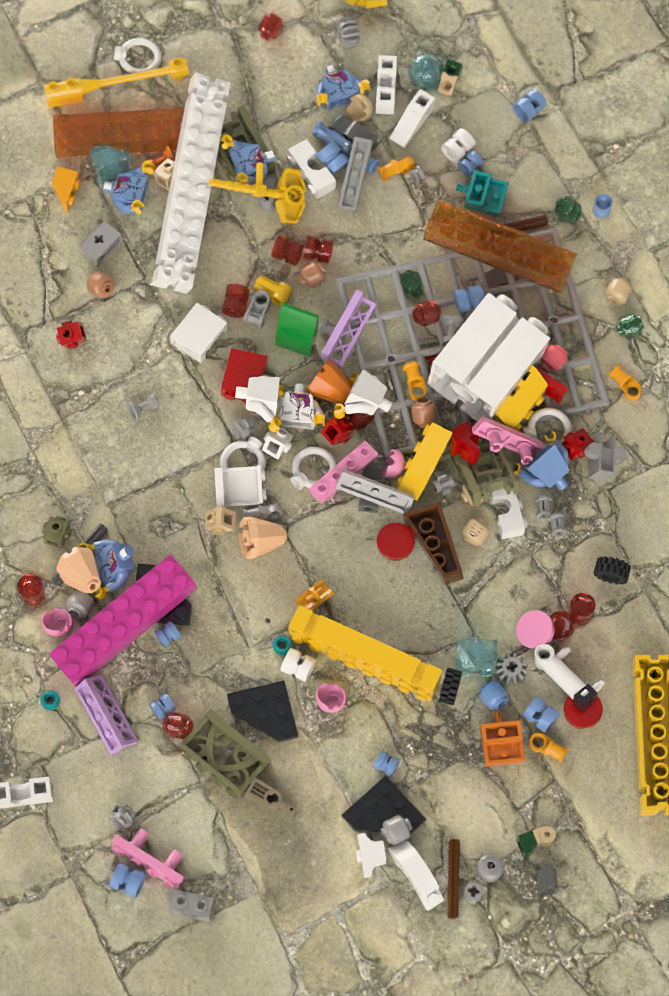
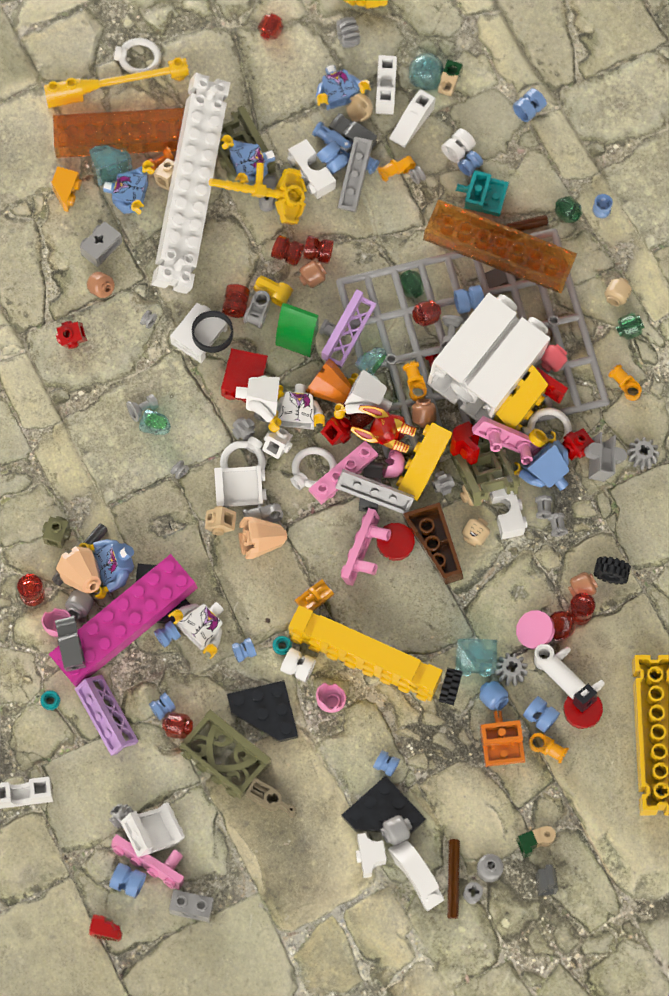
(70, 644): none -> dark grey piece
(104, 928): none -> red rock
(148, 319): none -> light grey bush
(153, 830): none -> white panel
(154, 423): none -> rock
(179, 469): none -> light grey bush
(200, 625): none -> white torso
(212, 349): none -> black tyre
(240, 653): none -> medium blue wheel
(362, 541): none -> bright pink plate
(371, 360): none -> clear light blue rock
(385, 429): none -> red piece
(538, 437): none -> yellow tile
(583, 584): none -> nougat head
(641, 459): none -> light grey gear

